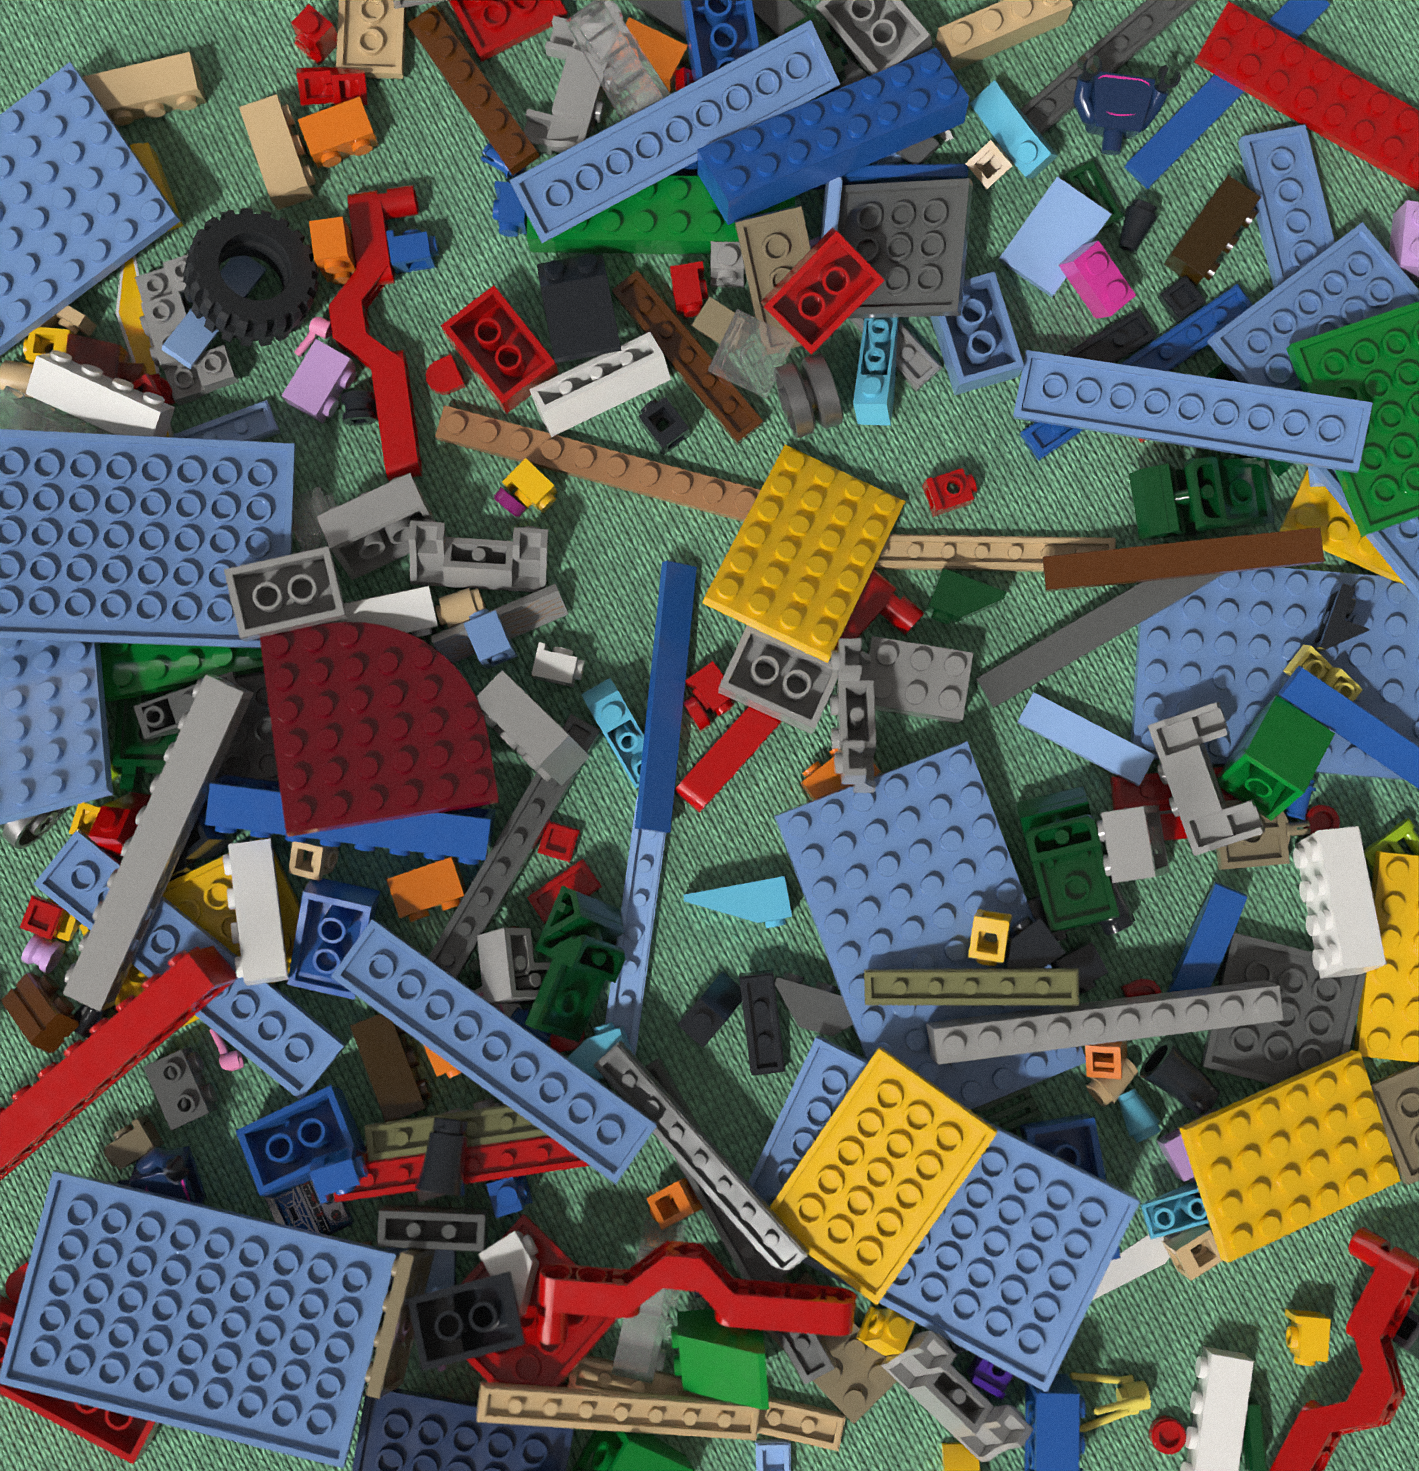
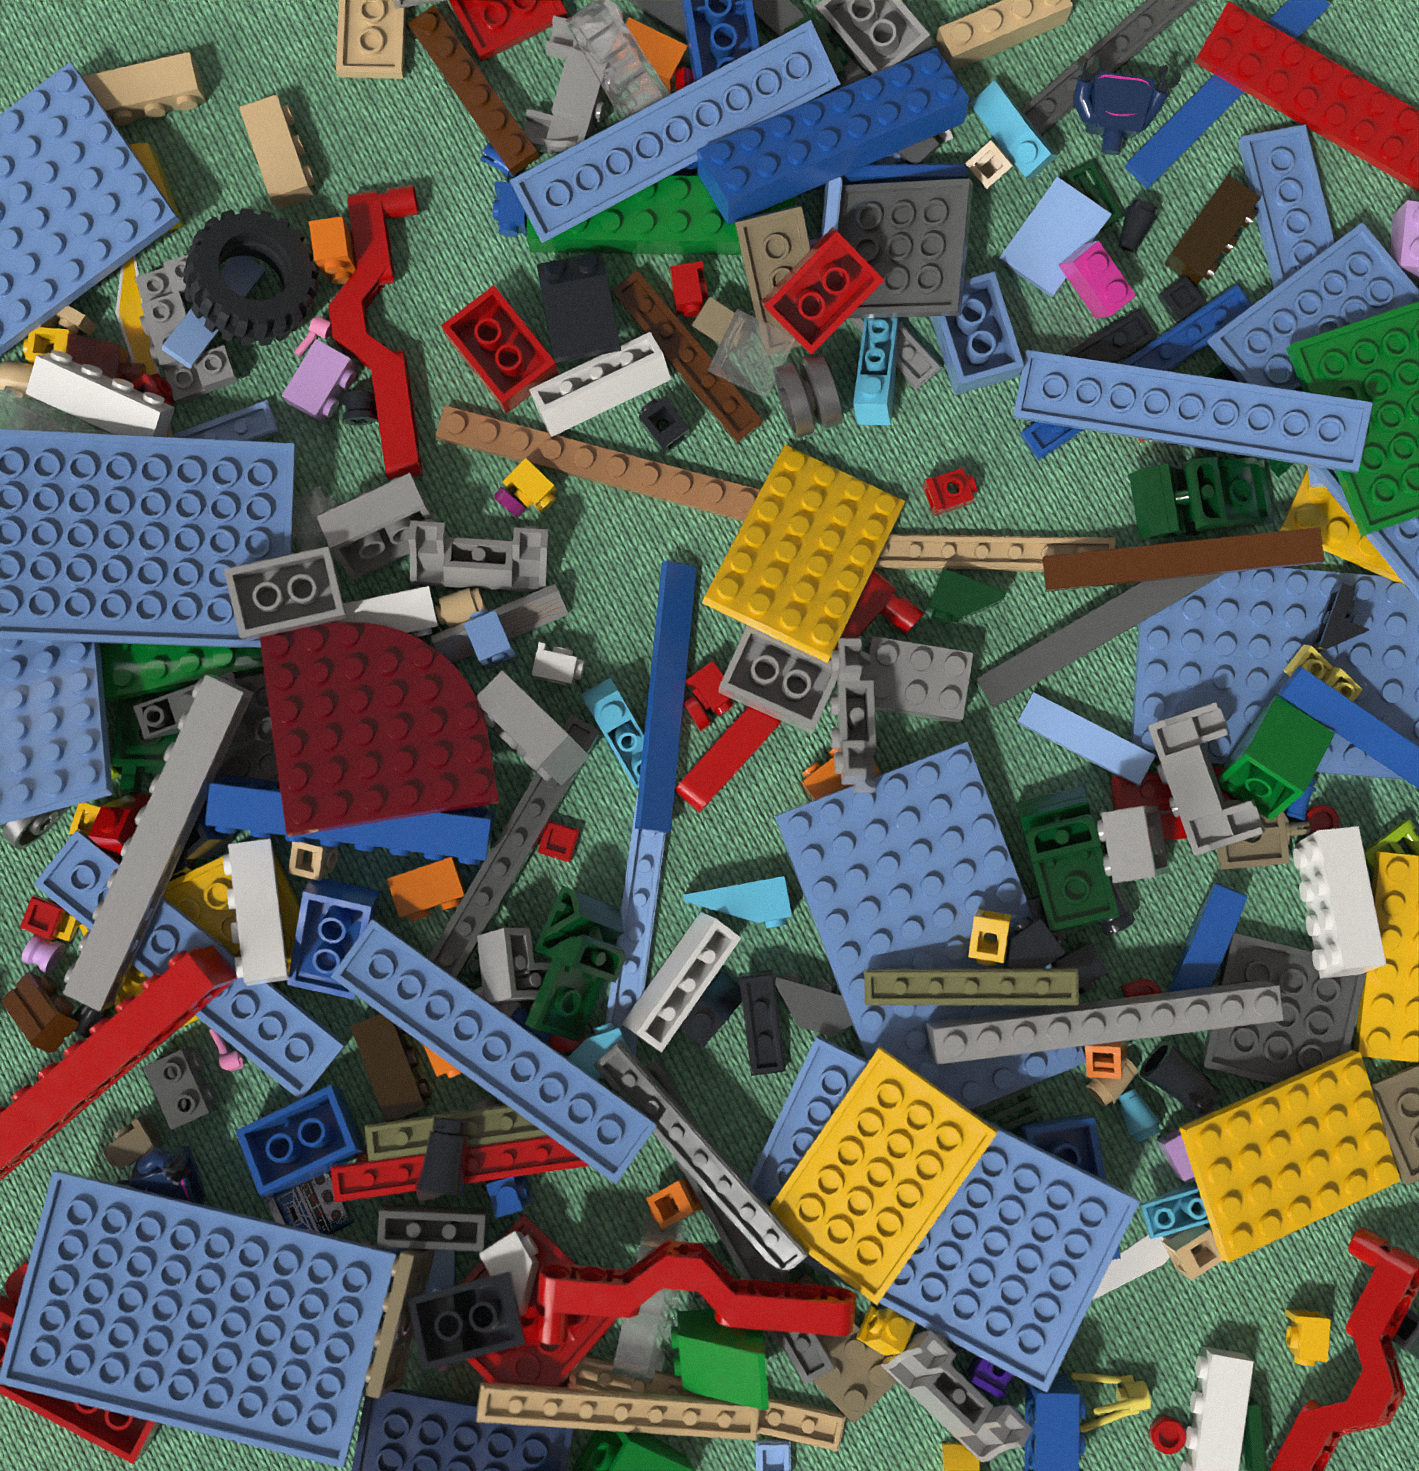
(315, 34): red brick -> none
(330, 85): red slope -> none
(337, 1172): blue brick -> none
(338, 133): orange brick -> none
(412, 251): blue brick -> none
(444, 376): red tile -> none
(577, 877): red tile -> none
(681, 981): none -> white brick
(726, 265): light grey brick -> none

